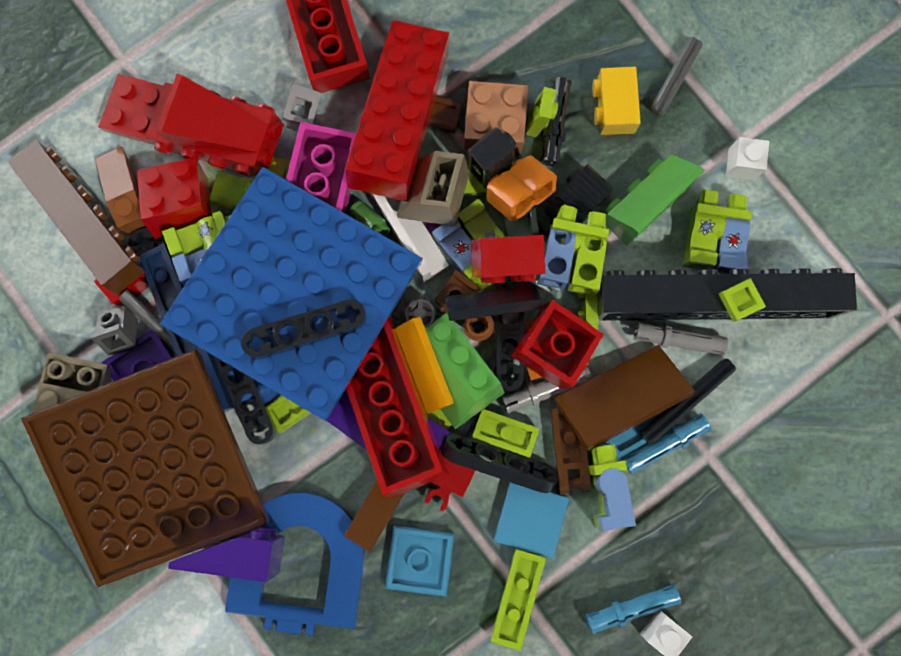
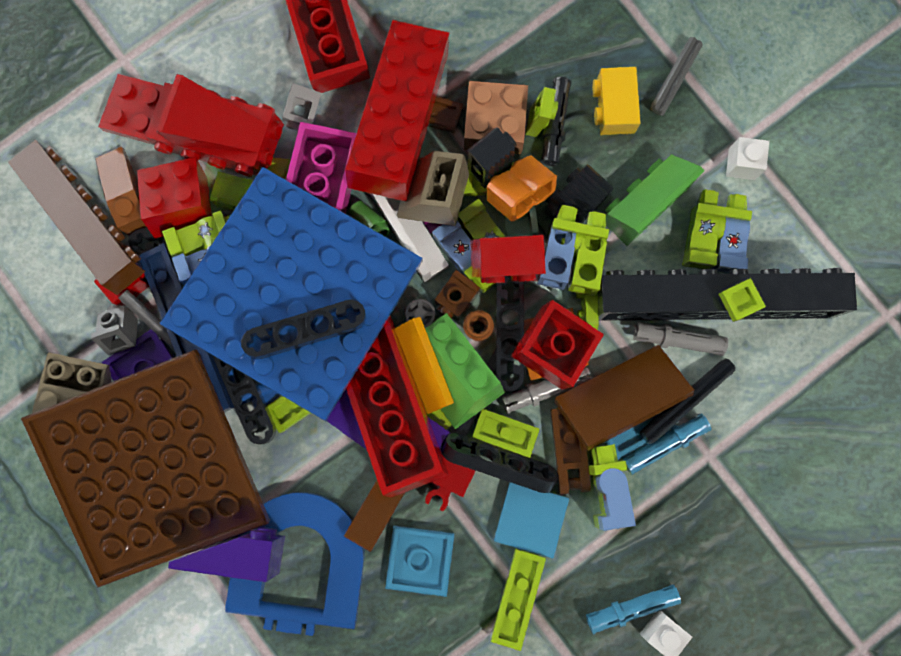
(493, 302): black tile -> none

